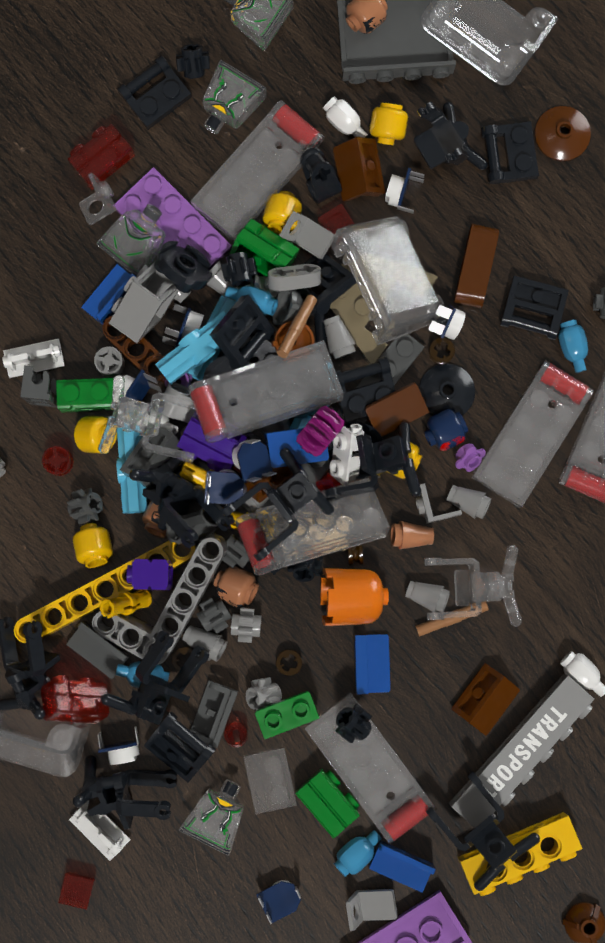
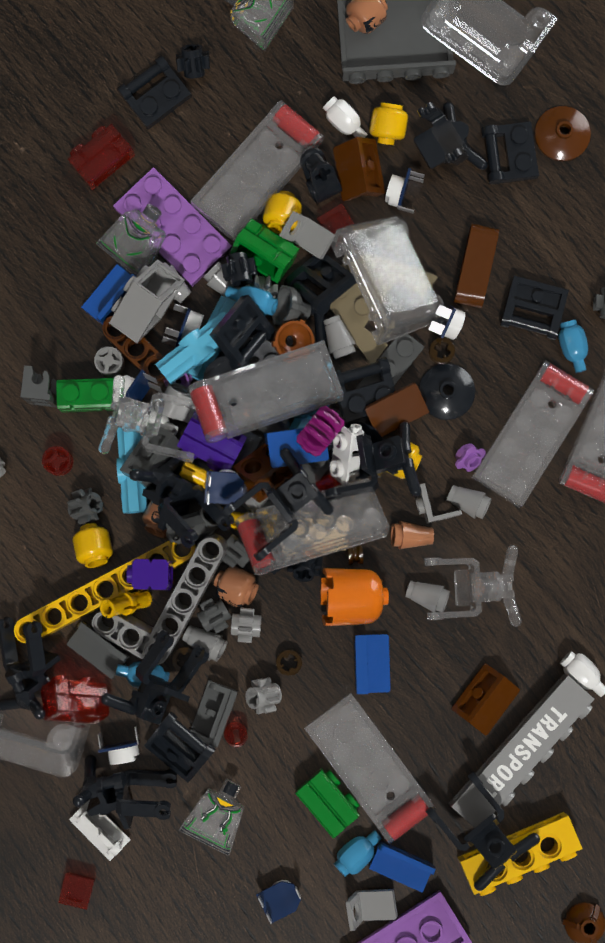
(40, 355): white hinge -> none
(89, 433): yellow head -> none
(104, 194): clear bracket -> none
(183, 266): black plate -> none
(231, 98): clear torso -> none
(252, 460): dark blue piece -> none
(270, 780): clear plate -> none
(286, 714): green bracket -> none
(294, 277): light grey beam -> none
(297, 326): medium nougat piece -> none
(353, 723): black gear -> none
(433, 625): medium nougat piece -> none
(446, 430): dark blue head -> none

